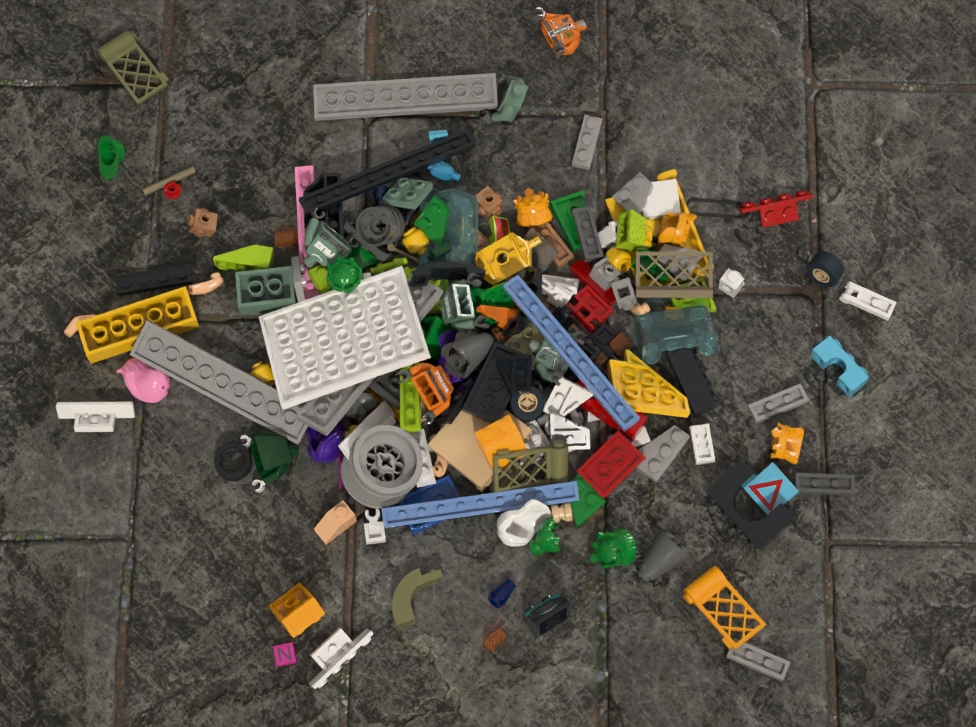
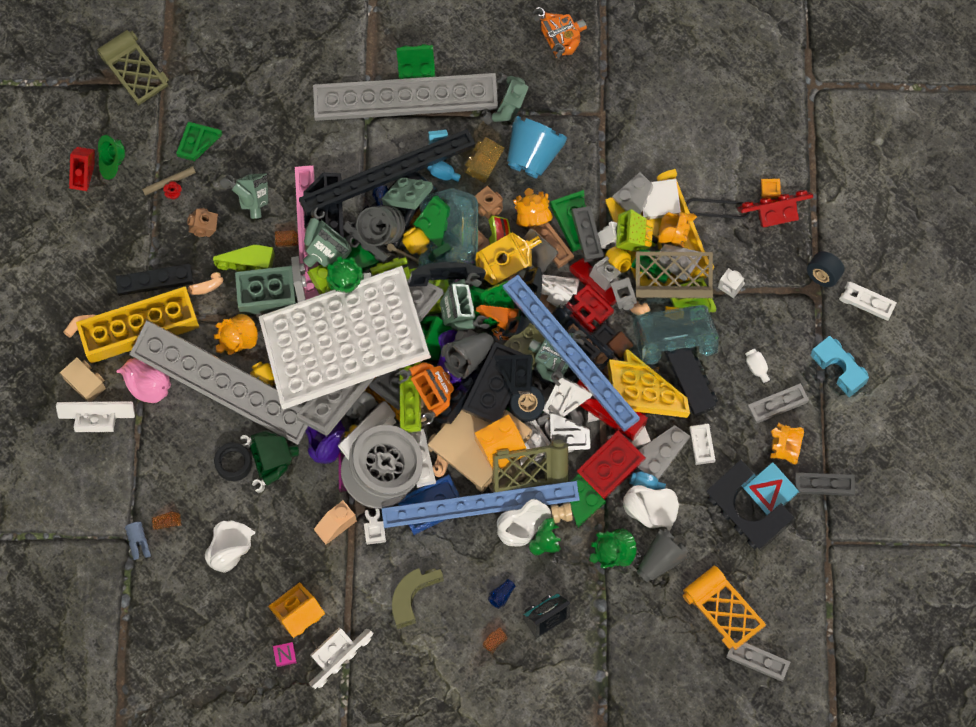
(81, 168): none -> red slope
(83, 380): none -> tan brick
(137, 537): none -> sand blue hinge
(166, 520): none -> clear orange piece
(197, 140): none -> green wing
(228, 545): none -> white piece
(236, 334): none -> light orange hair
(251, 190): none -> sand green torso
(415, 61): none -> green bracket
(484, 159): none -> clear yellow brick
(533, 146): none -> dark azure cone
(587, 142): light grey plate -> none
(647, 480): none -> dark azure plant
(652, 506): none -> white piece
(757, 364): none -> white plant
(770, 188): none -> light orange tile

